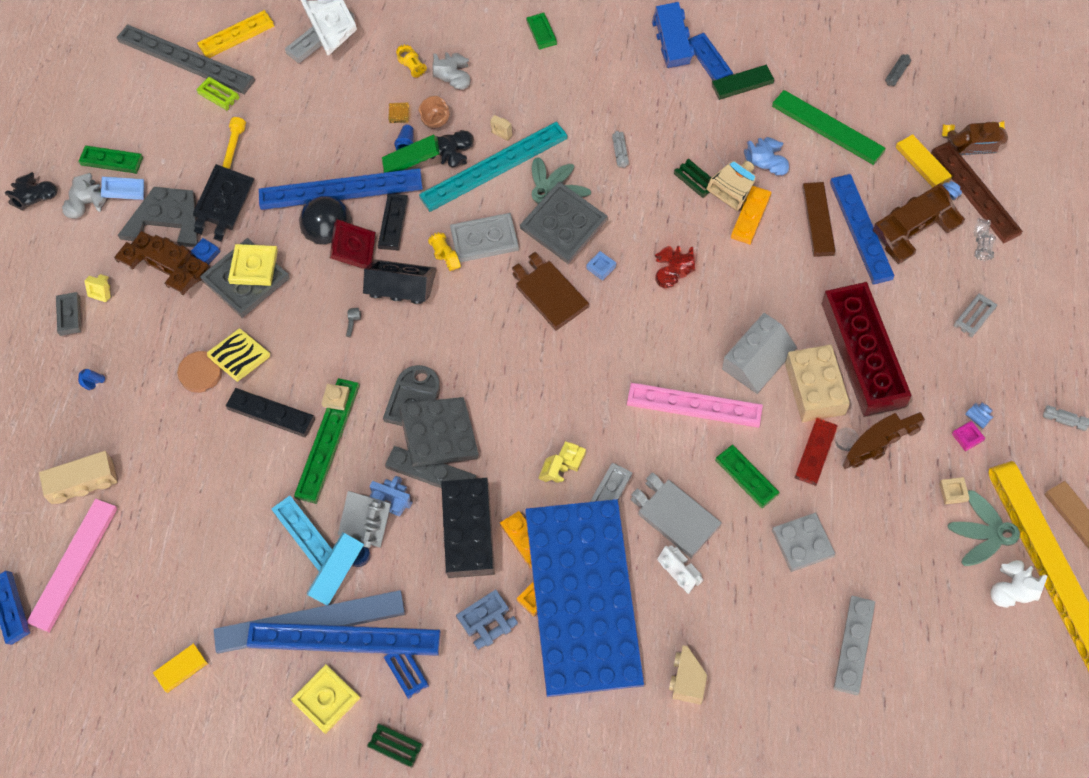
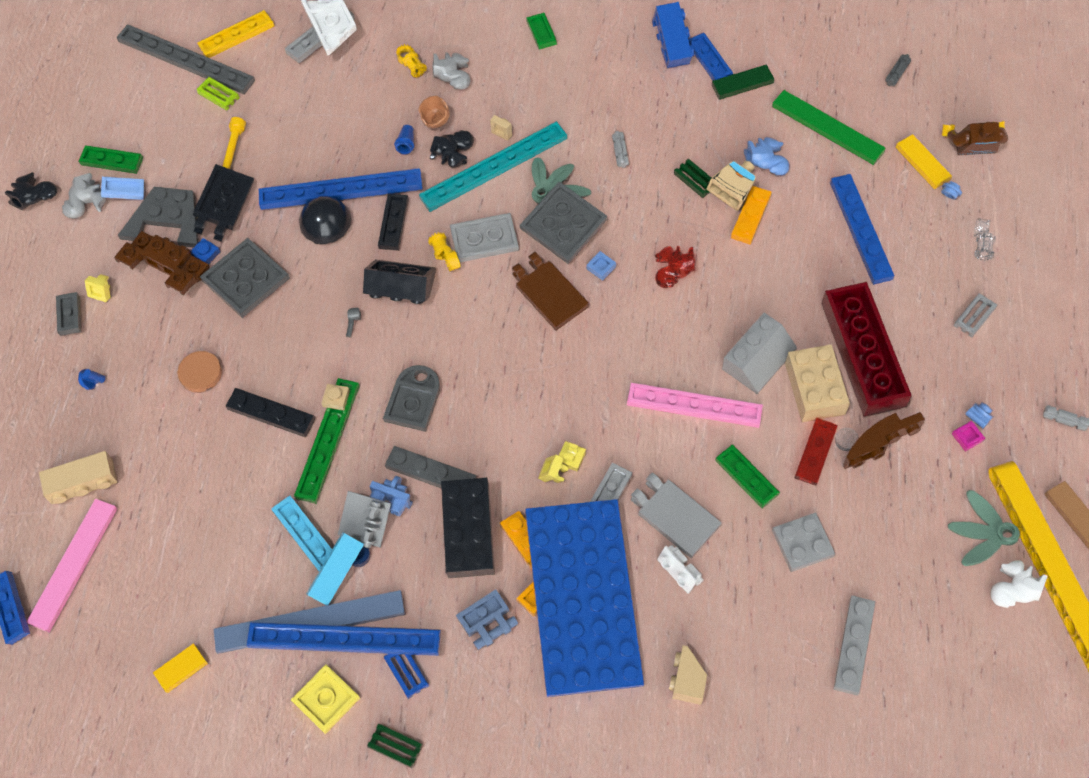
(238, 354): light yellow tile -> none
(253, 265): light yellow tile -> none
(352, 244): dark red tile -> none
(398, 112): clear yellow tile -> none
(411, 154): green tile -> none
(438, 431): dark grey plate -> none
(818, 219): reddish brown tile -> none
(913, 218): reddish brown bracket -> none
(954, 490): tan plate -> none
(977, 192): copper tile -> none

